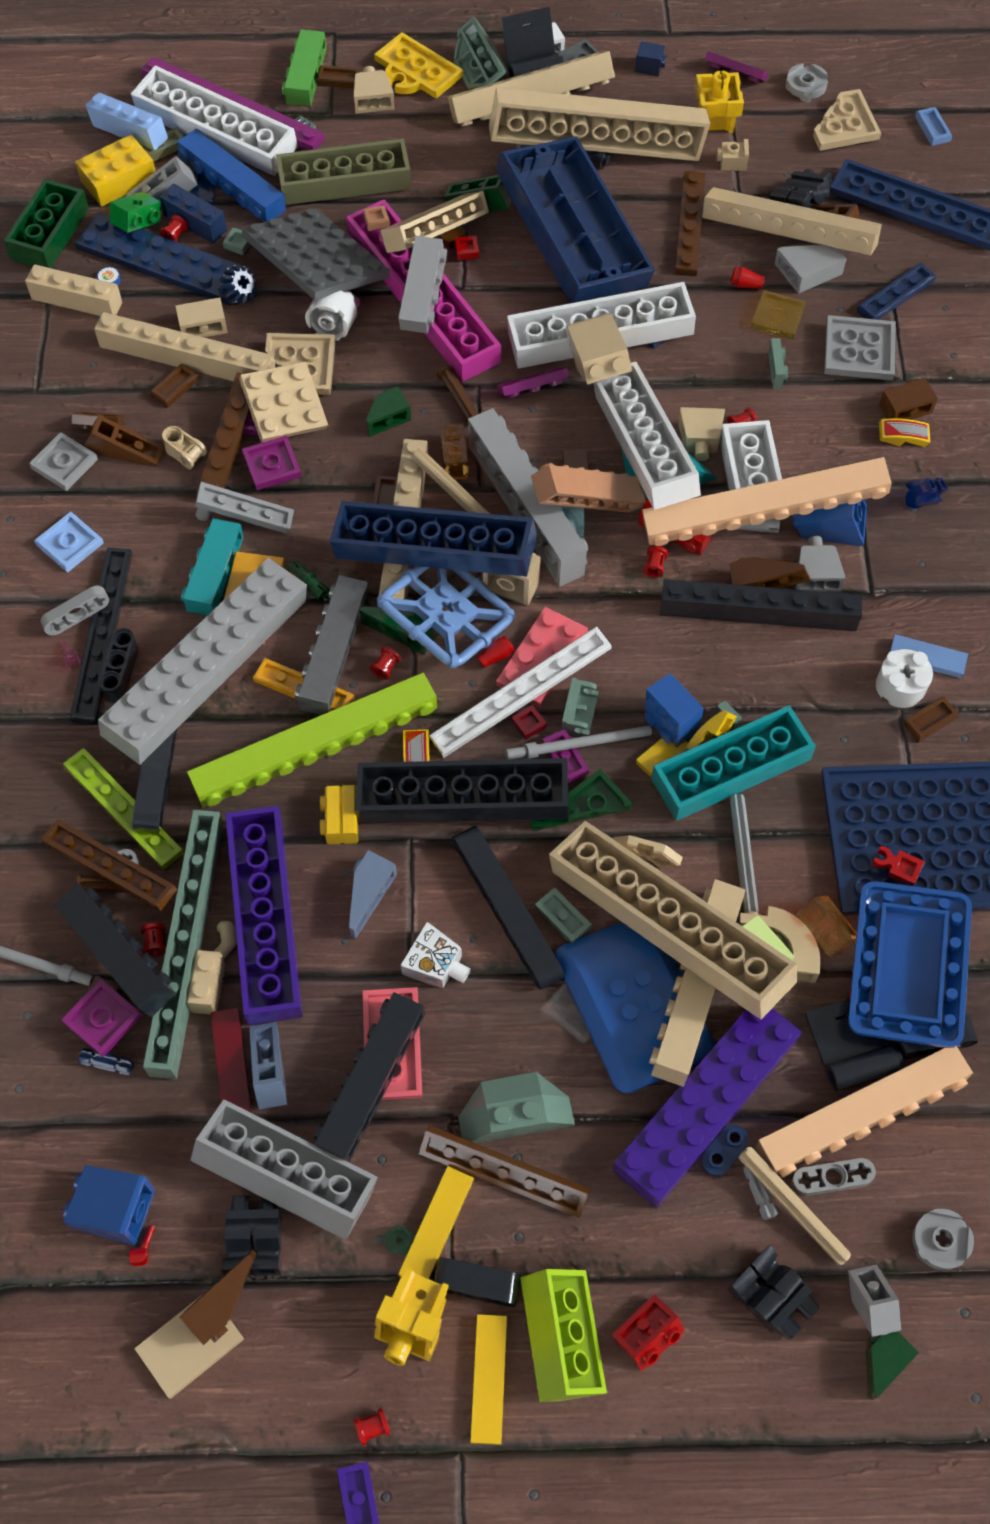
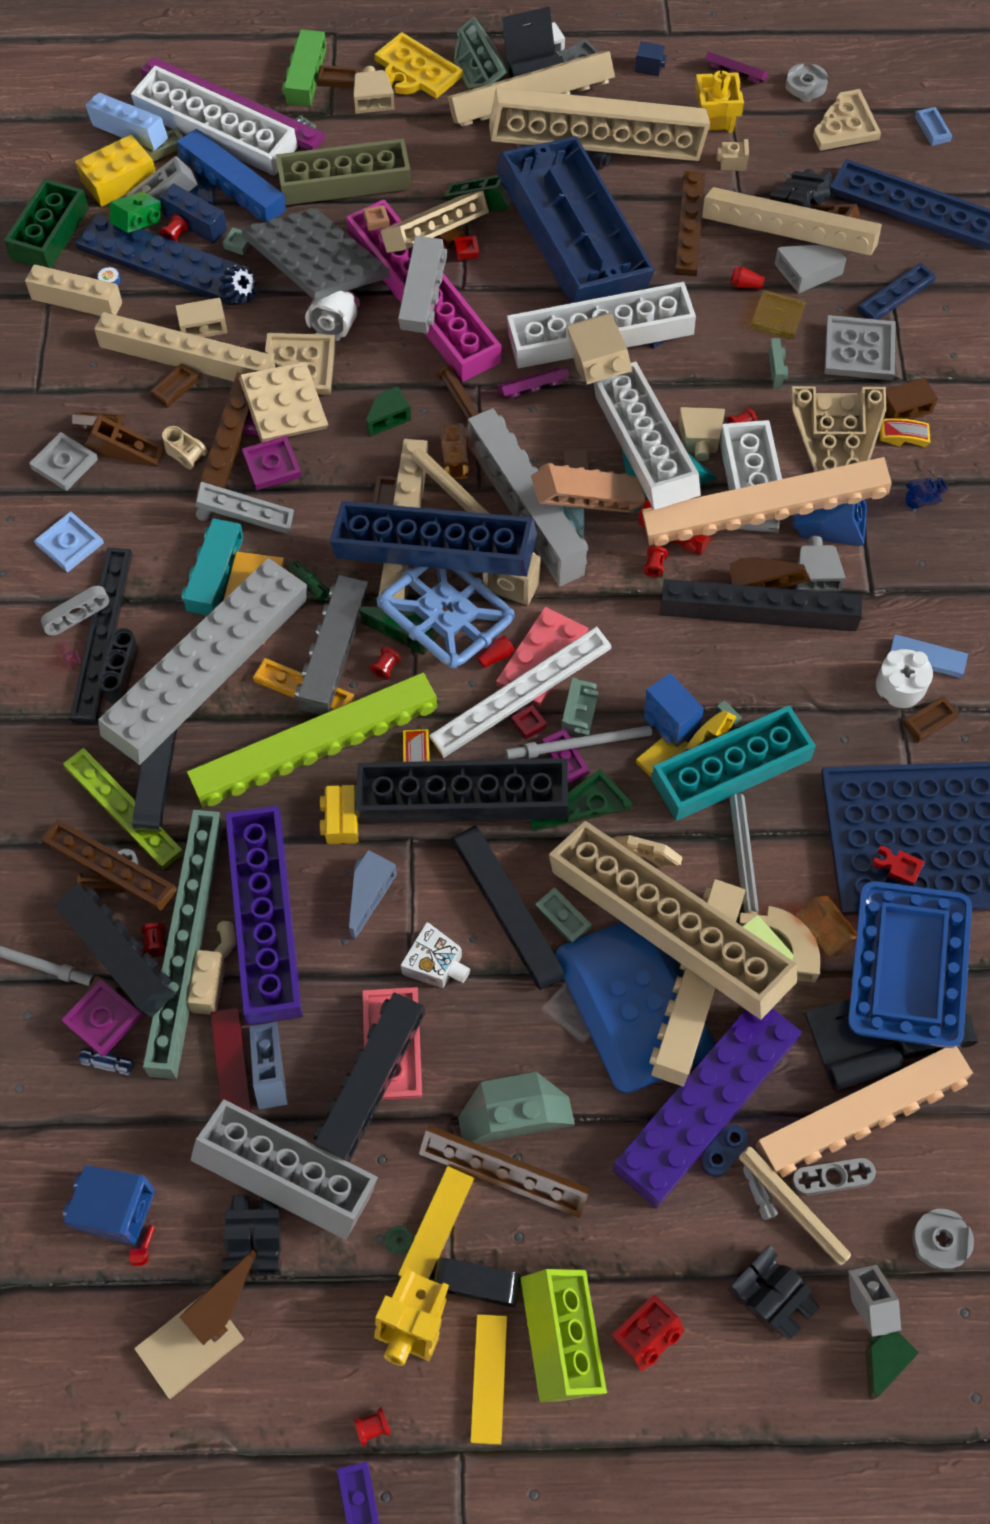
(838, 426): none -> tan wedge

